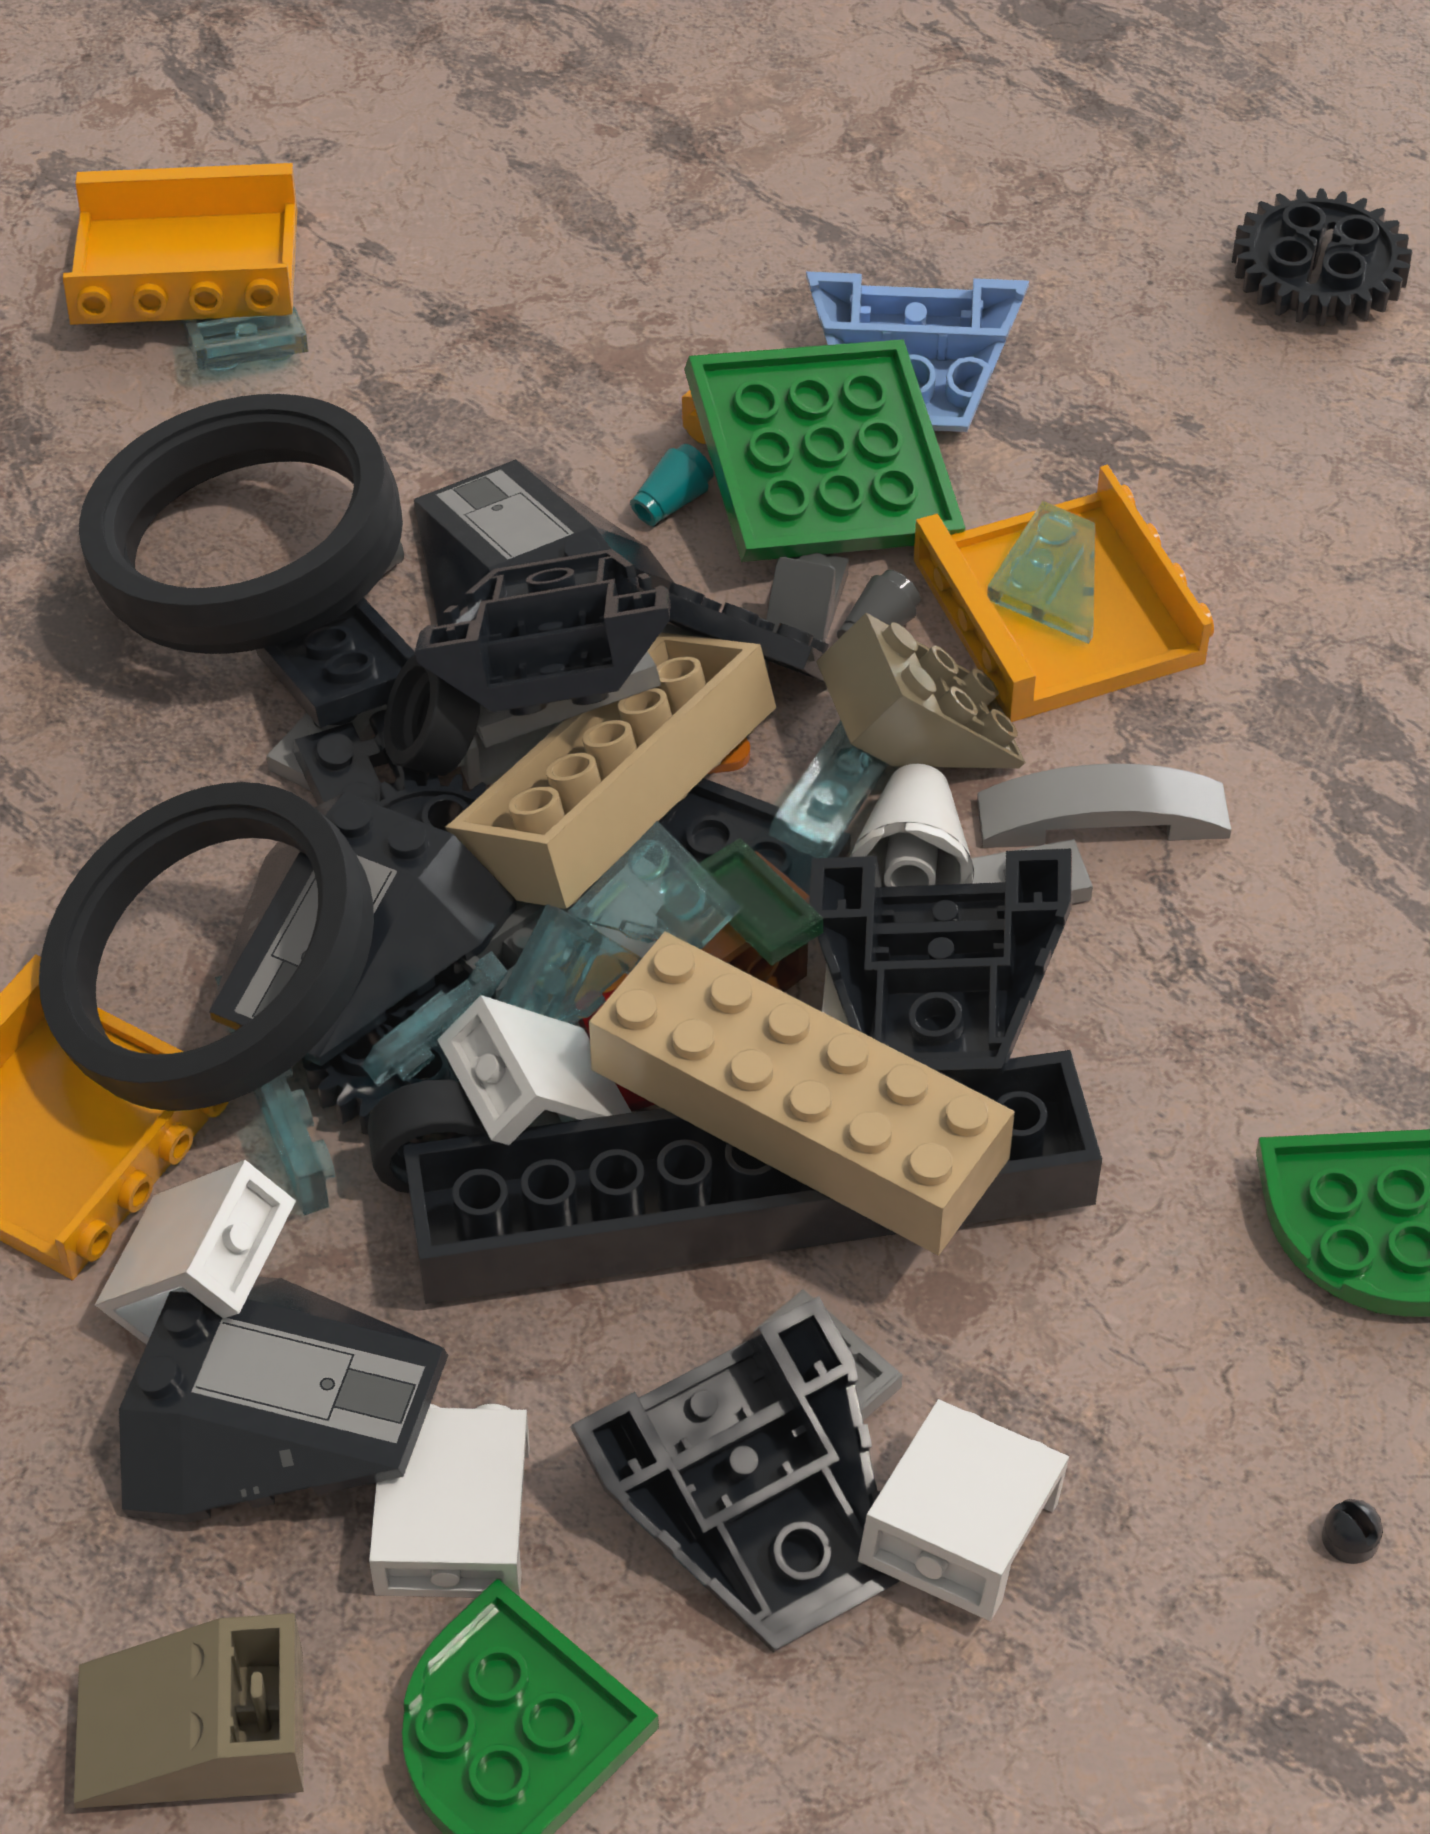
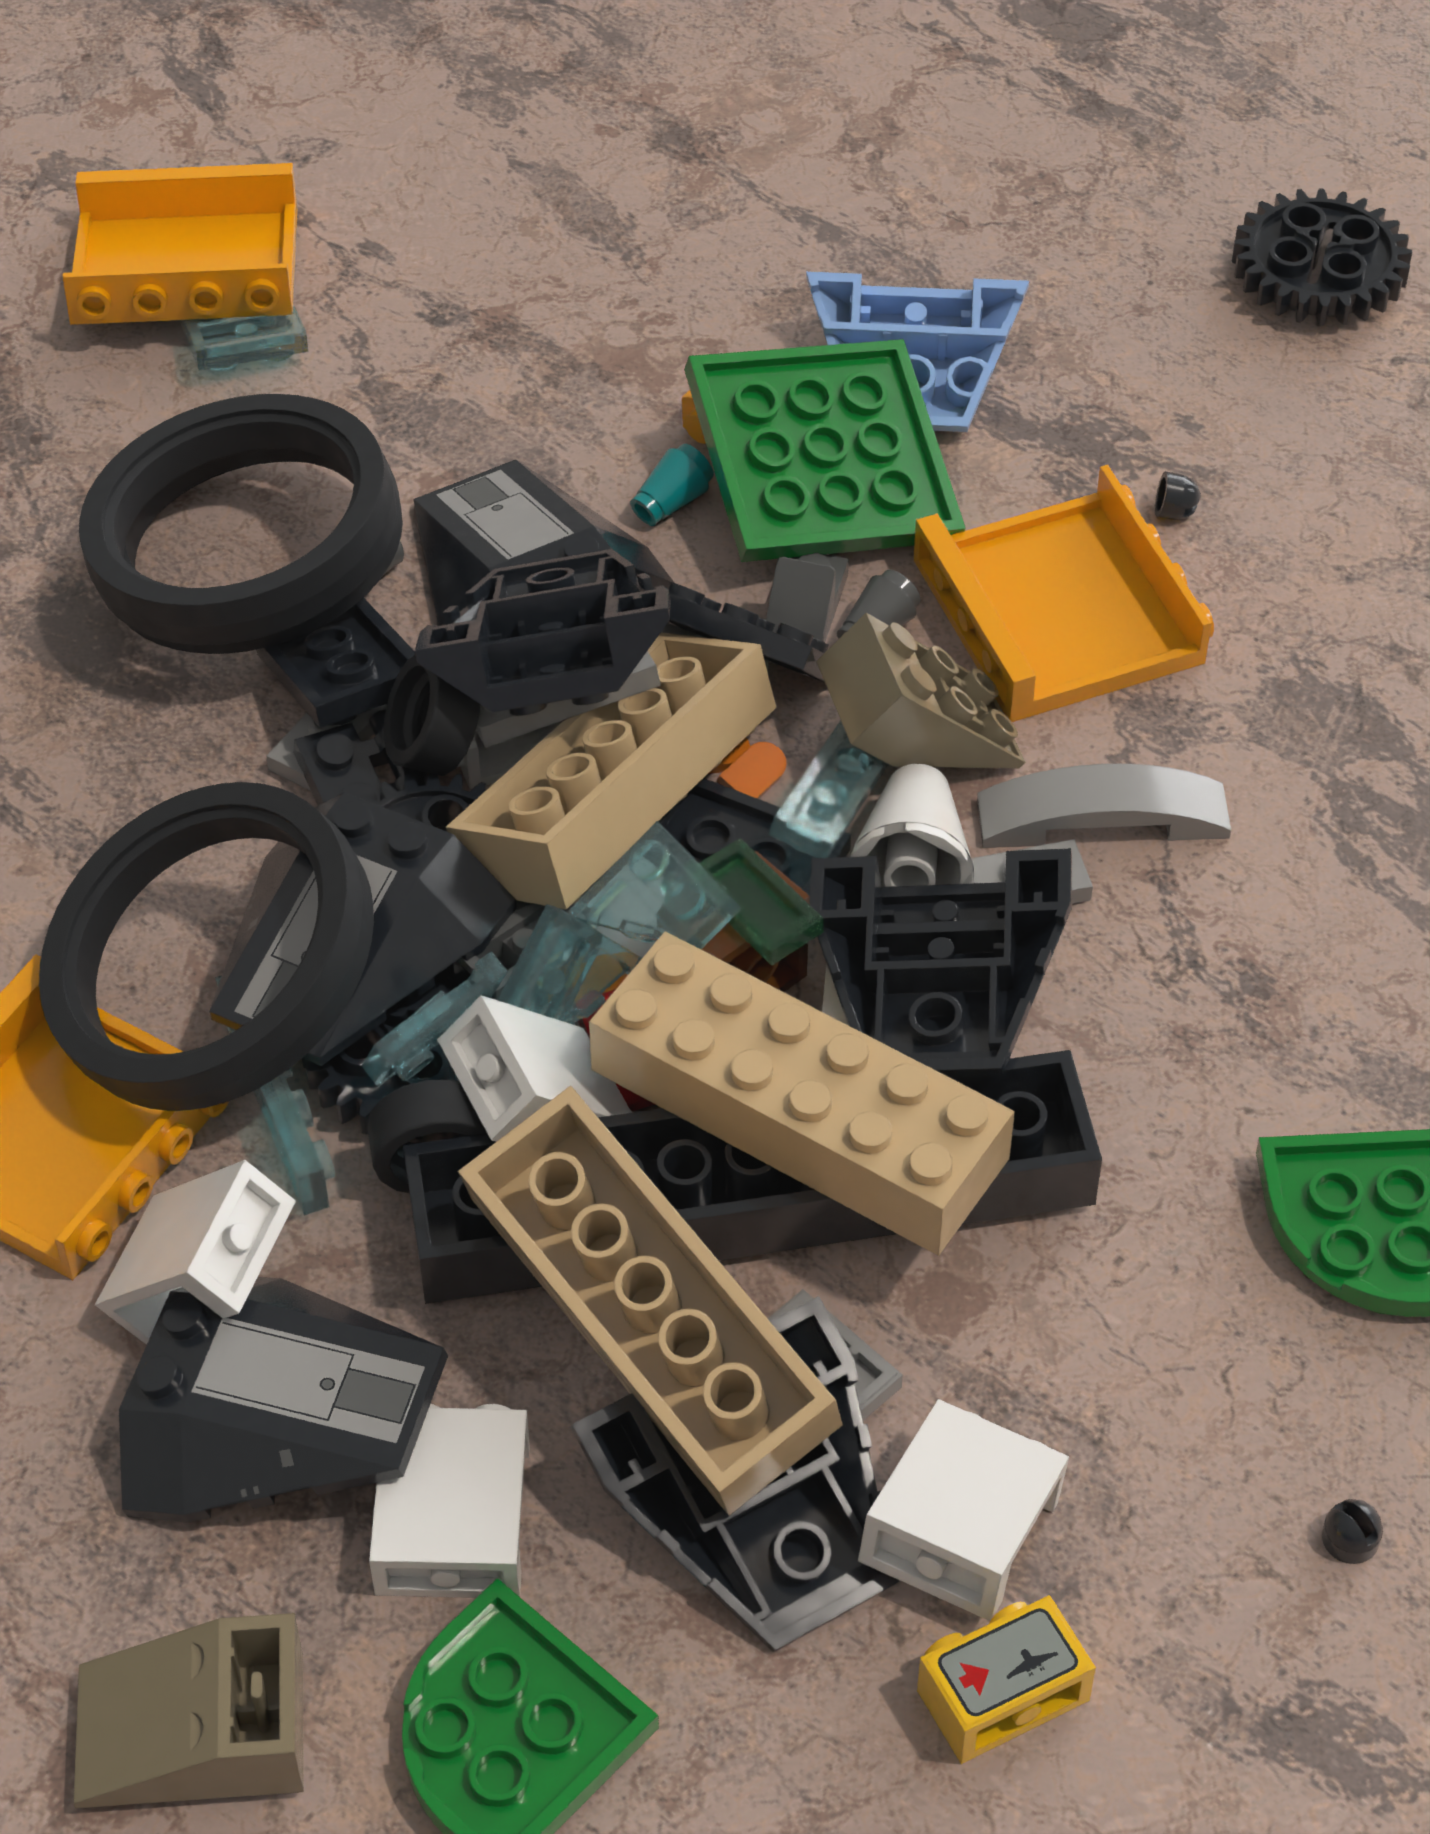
(651, 1300): none -> tan brick
(755, 770): none -> orange piece
(1004, 1677): none -> brick
(1051, 572): clear light blue wing -> none
(1176, 496): none -> black hinge

